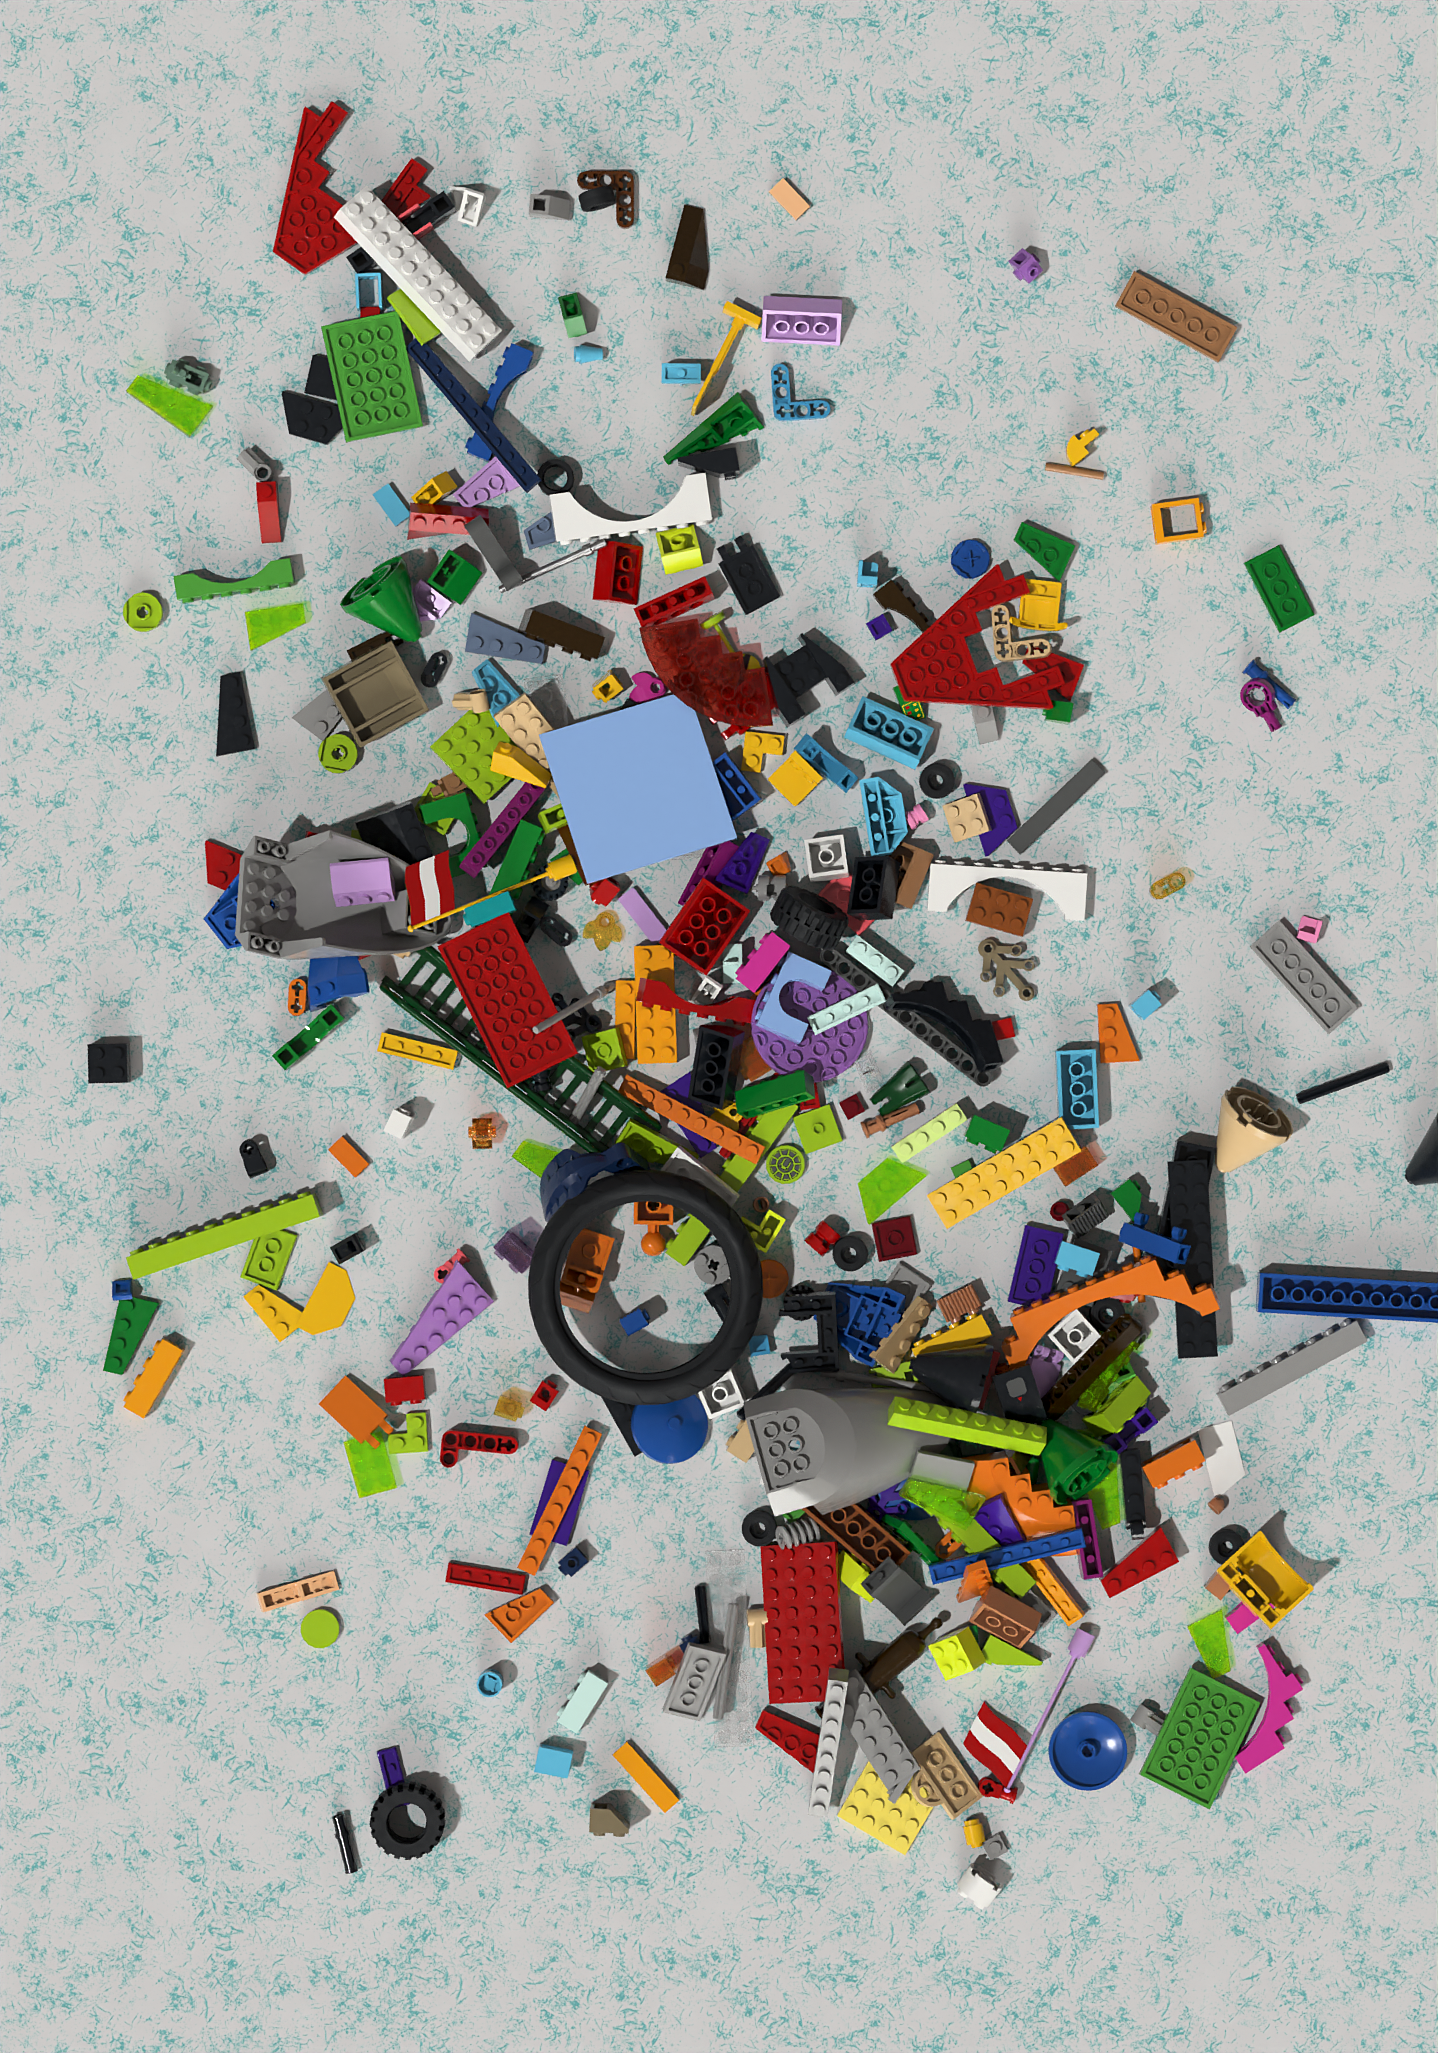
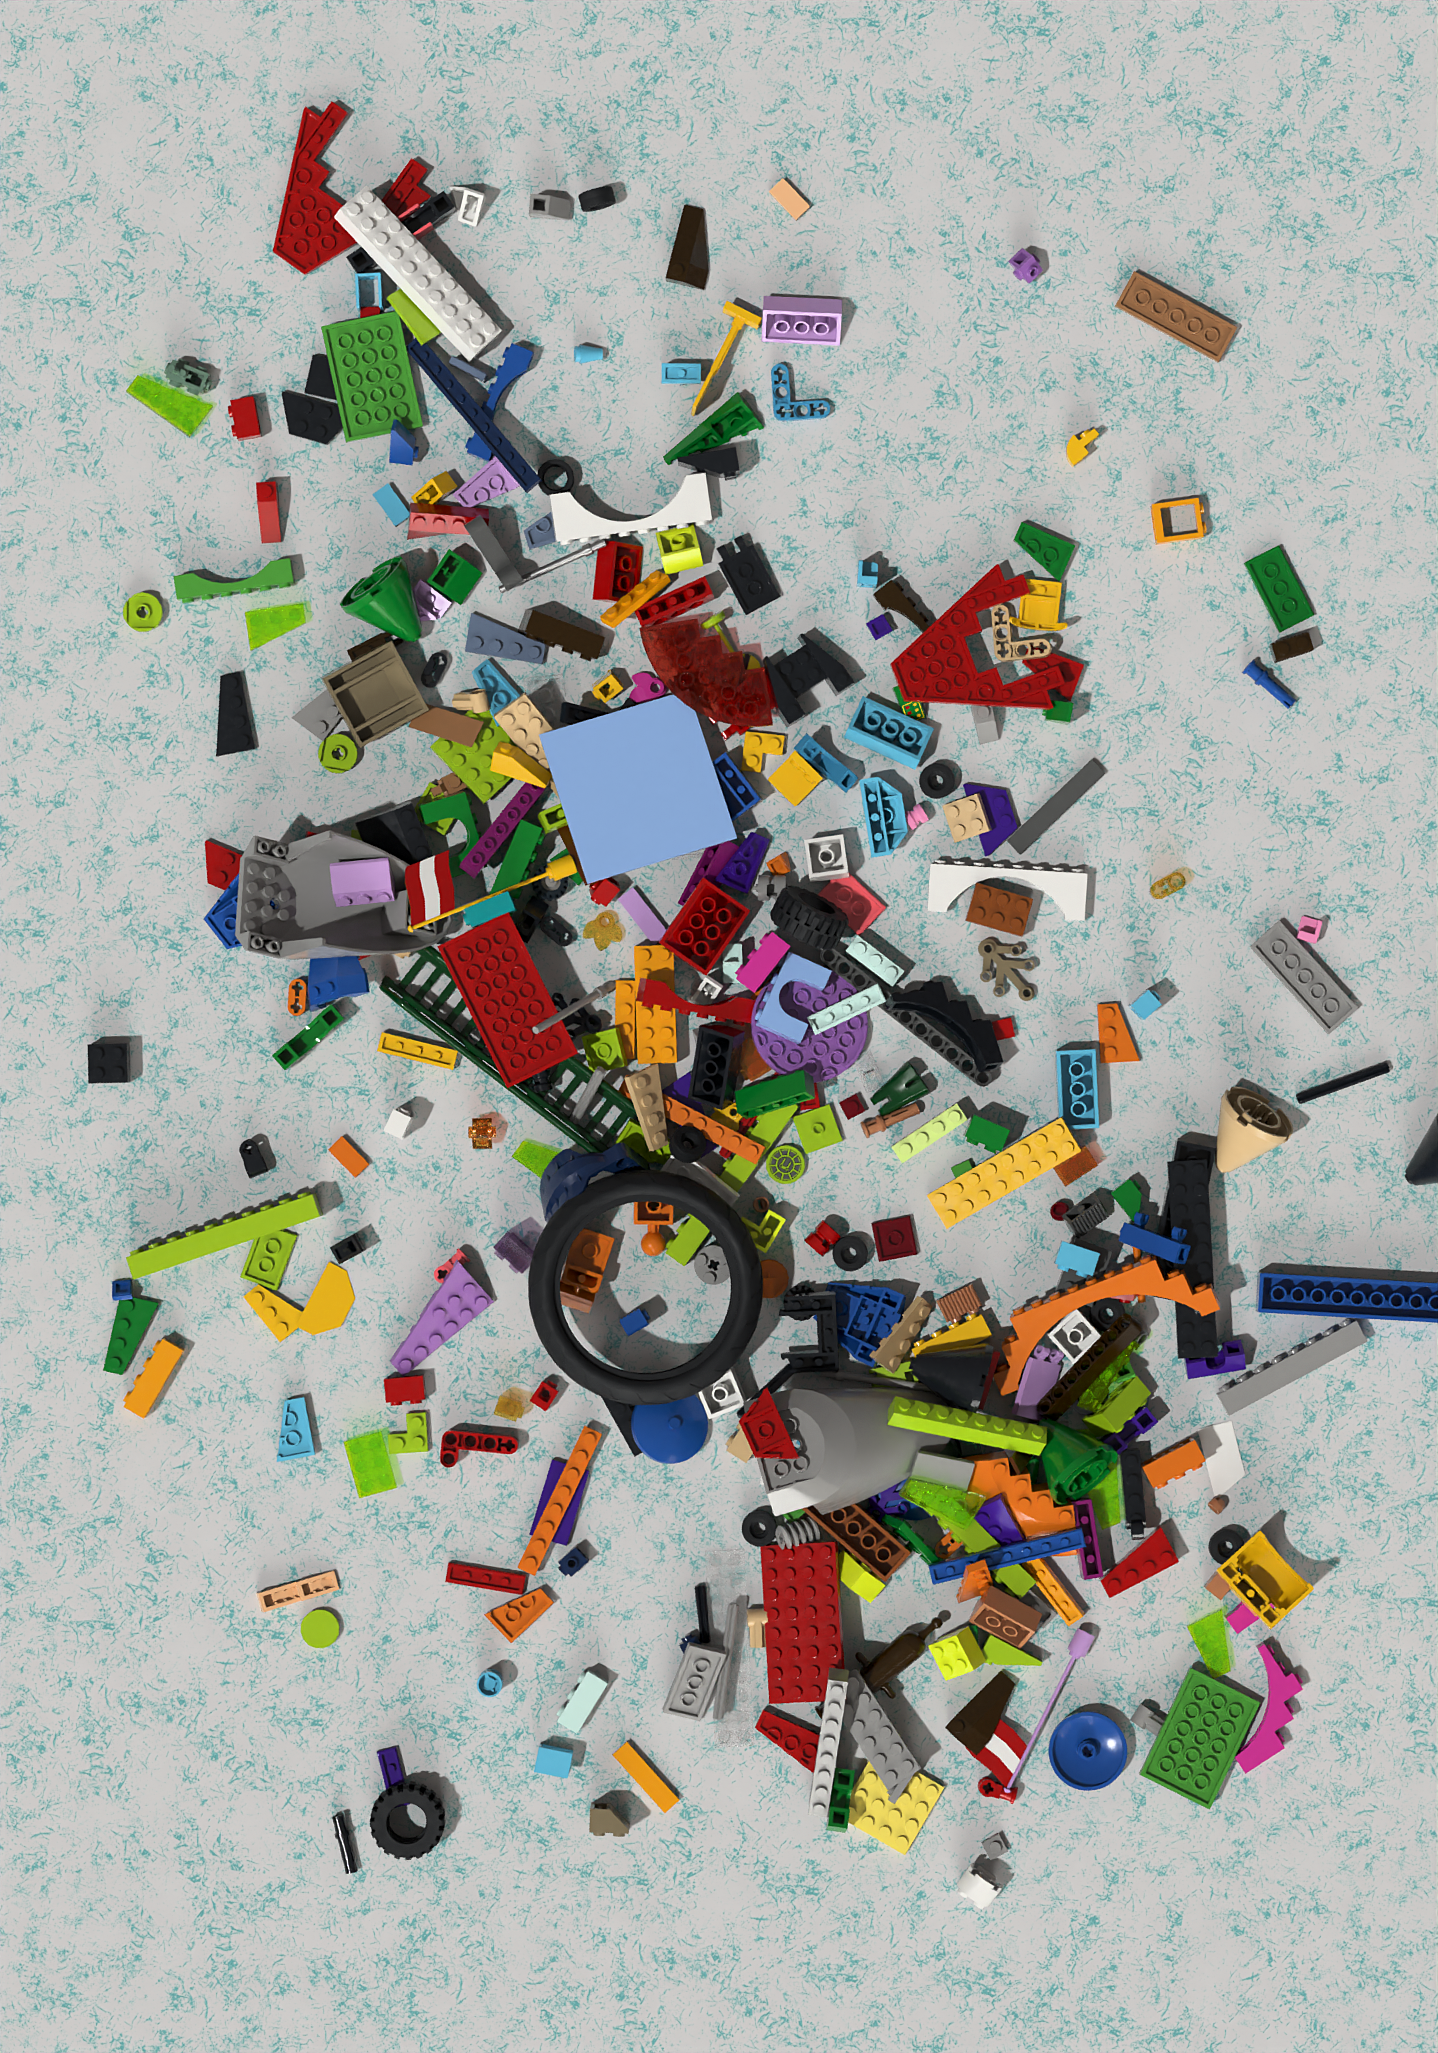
(245, 418): none -> red brick
(254, 465): light grey piece -> none
(296, 1433): none -> medium azure wing
(355, 1411): orange tile -> none
(402, 445): none -> blue slope
(447, 725): none -> medium nougat sticker
(468, 369): none -> sand blue tile
(572, 315): green slope -> none
(575, 713): none -> black plate
(616, 185): reddish brown beam -> none
(635, 598): none -> light orange plate
(648, 1103): none -> tan wing
(661, 1669): clear orange brick -> none
(683, 1153): none -> black tyre
(718, 1299): black piece -> none
(759, 1345): dark azure plate -> none
(766, 1430): none -> red wing
(840, 1799): none -> green arch
(873, 888): black brick -> none
(886, 1186): clear neon green wing -> none
(896, 1590): dark grey panel -> none
(907, 1283): light grey tile -> none
(912, 872): medium nougat slope -> none
(943, 1778): tan plate -> none
(970, 559): blue tile -> none
(974, 1832): yellow brick -> none
(979, 1718): none -> dark brown wedge
(1019, 1395): black slope -> none
(1034, 1265): dark purple plate -> none
(1074, 471): medium nougat bar -> none
(1229, 1359): none -> dark purple arch
(1265, 708): magenta pin -> none
(1291, 647): none -> dark brown brick

